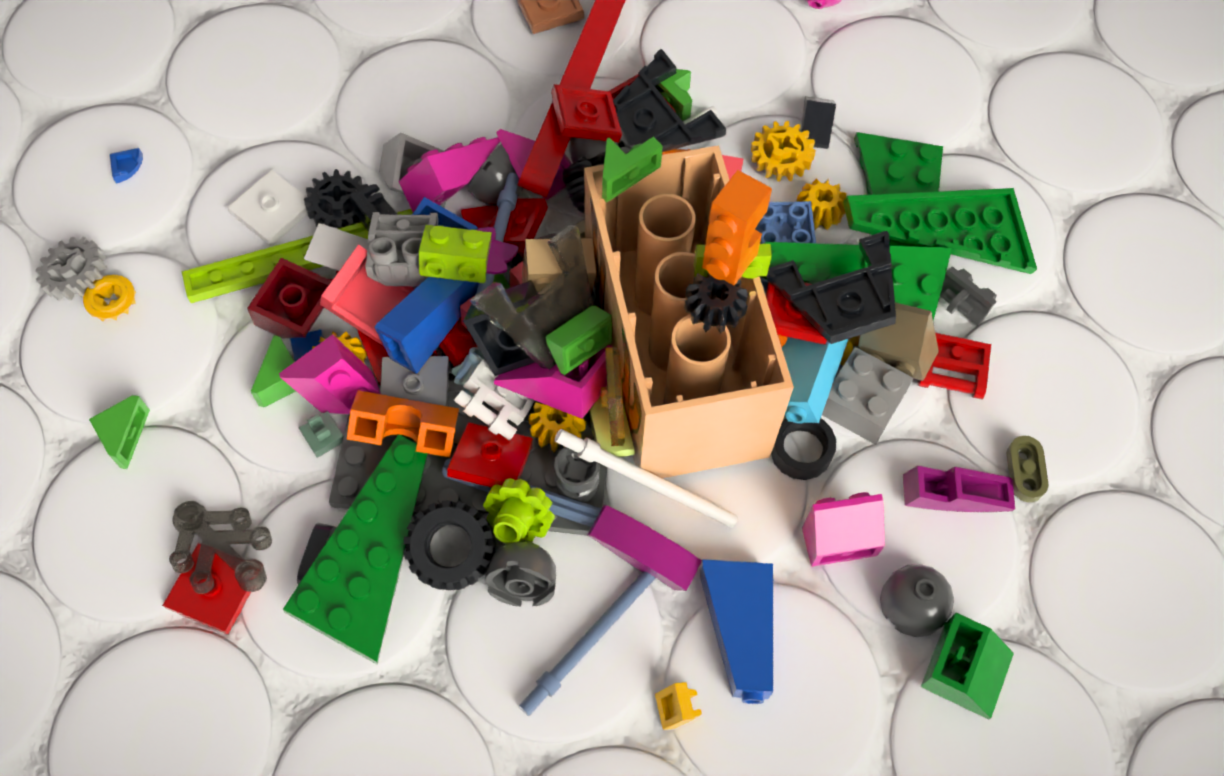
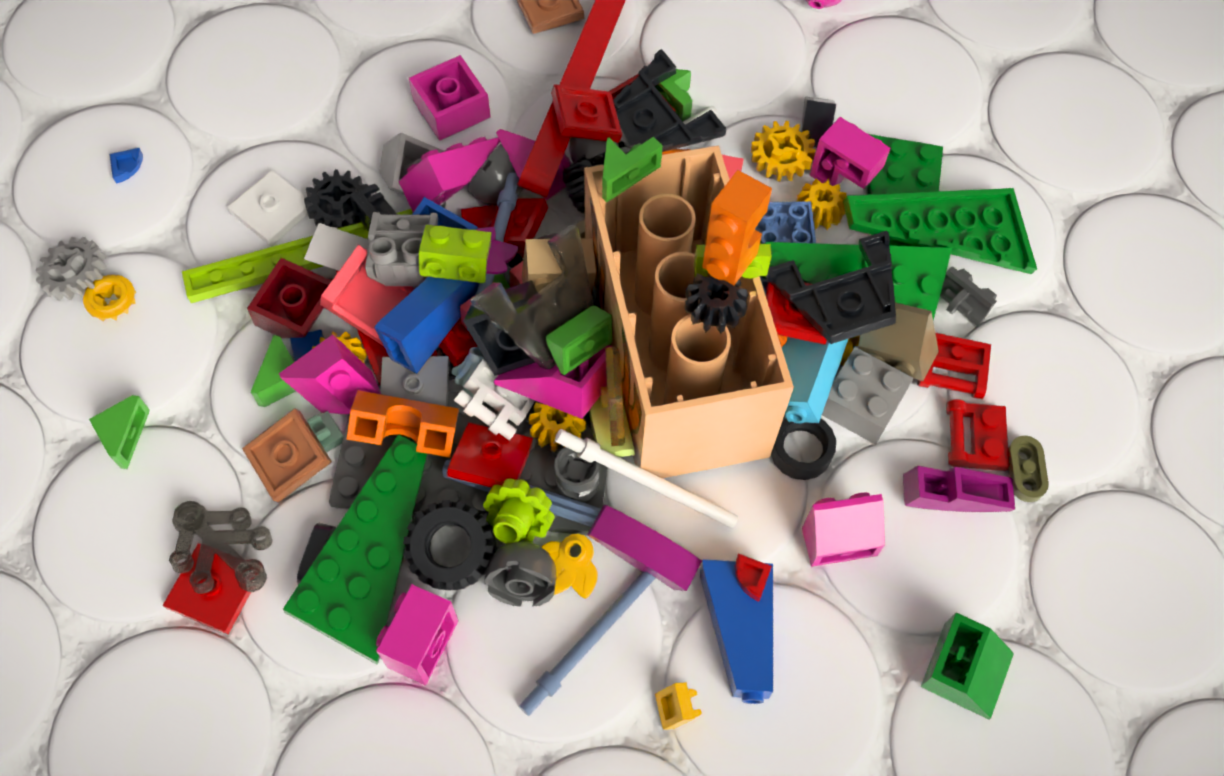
(286, 455): none -> nougat plate
(417, 634): none -> dark pink brick
(450, 97): none -> dark pink brick
(570, 570): none -> yellow plate
(751, 575): none -> red tile
(848, 154): none -> dark pink brick
(917, 600): dark grey cylinder -> none
(988, 436): none -> red plate

